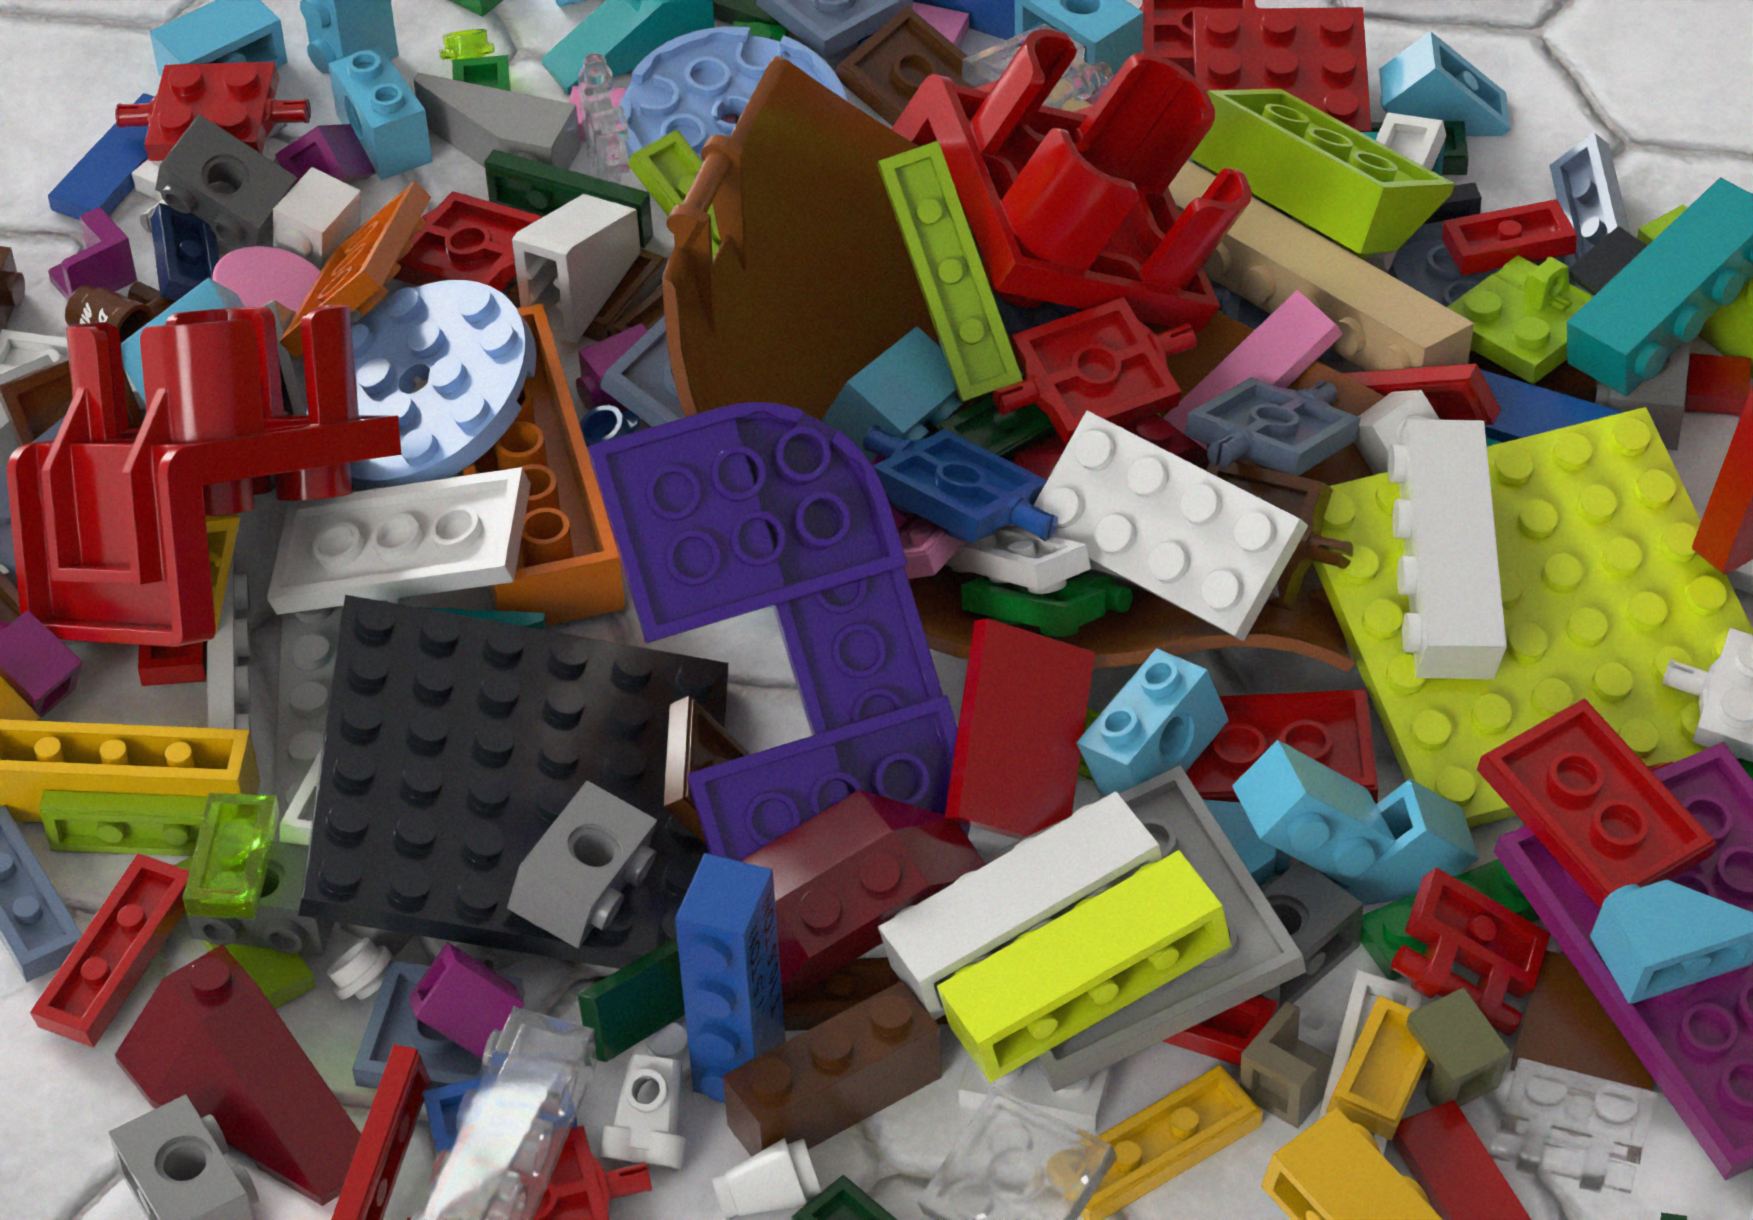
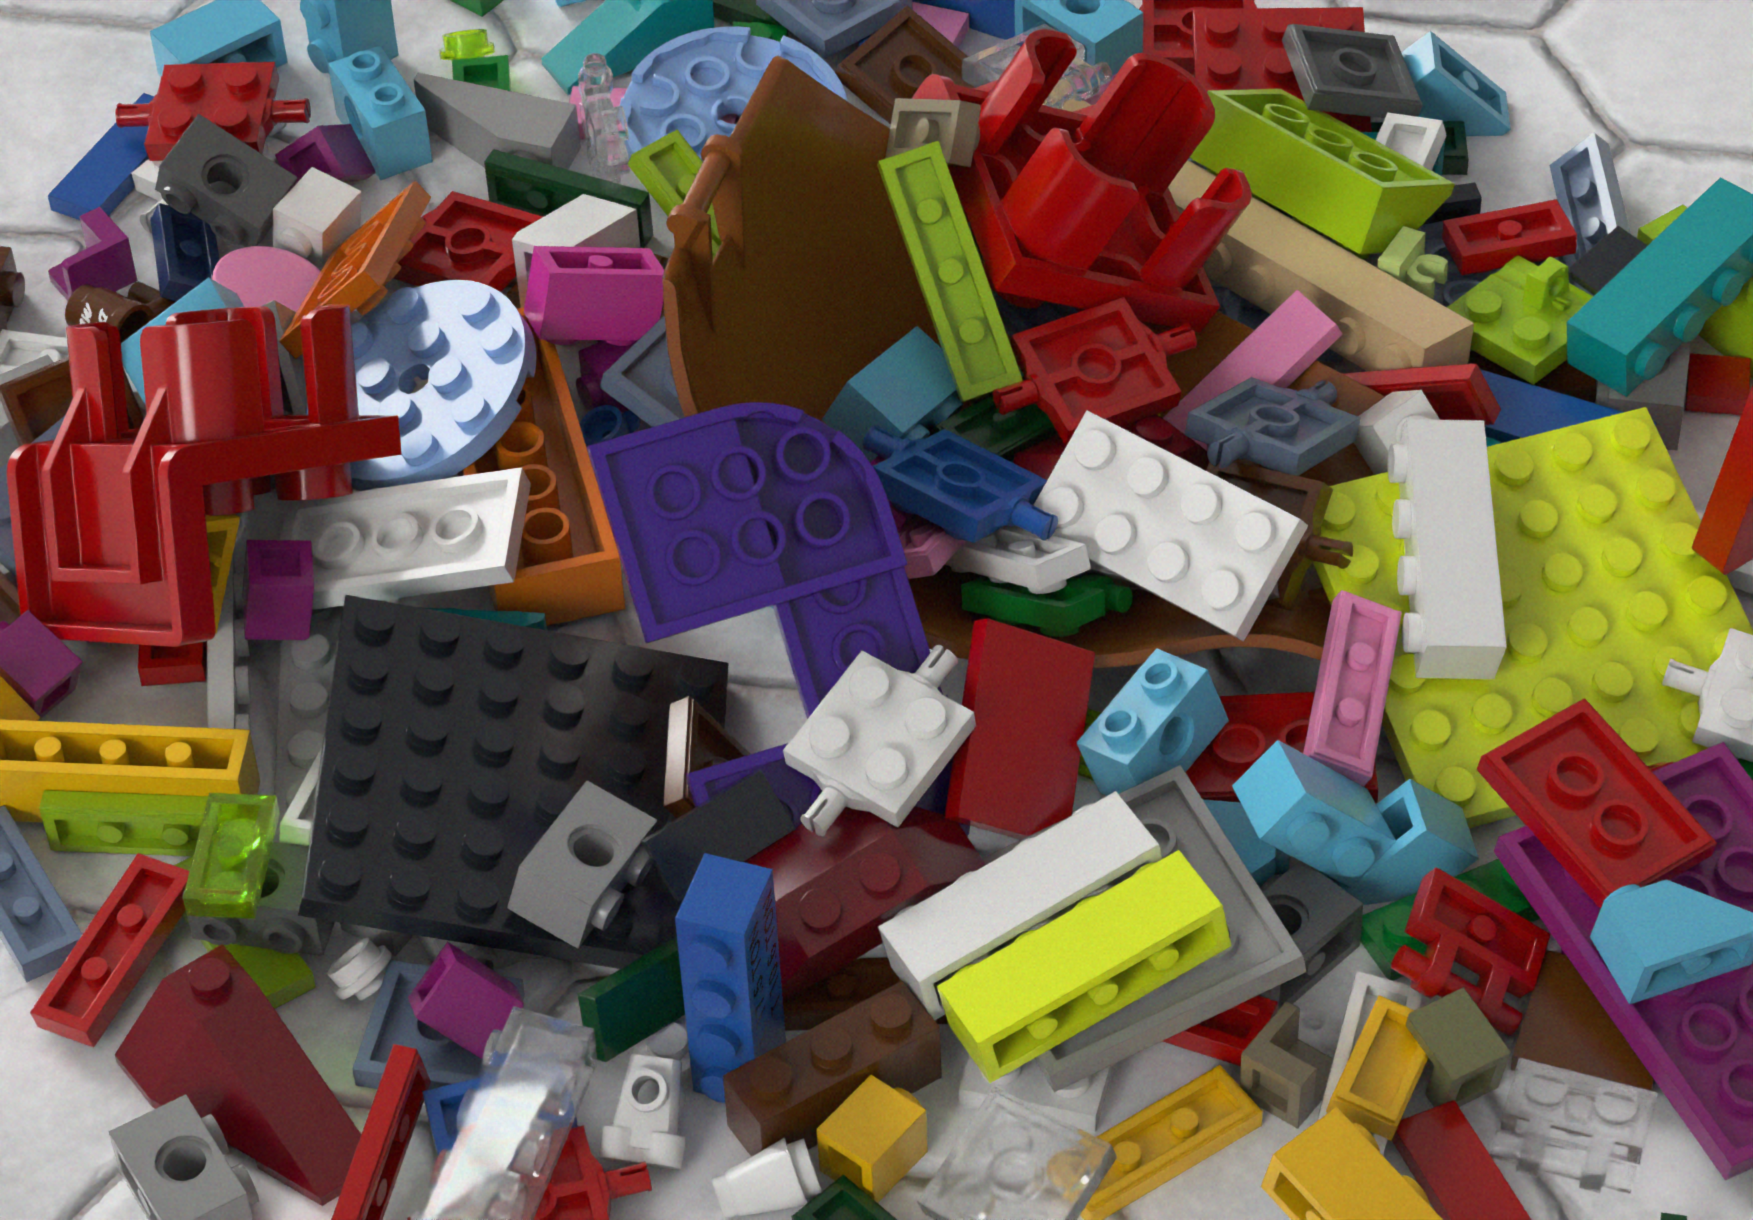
(277, 589): none -> magenta panel
(593, 294): none -> dark pink brick
(727, 825): none -> black tile
(873, 1137): none -> yellow brick
(879, 739): none -> white plate
(930, 120): none -> dark tan plate
(1350, 71): none -> dark grey tile
(1352, 686): none -> bright pink tile
(1408, 263): none -> yellowish green tile

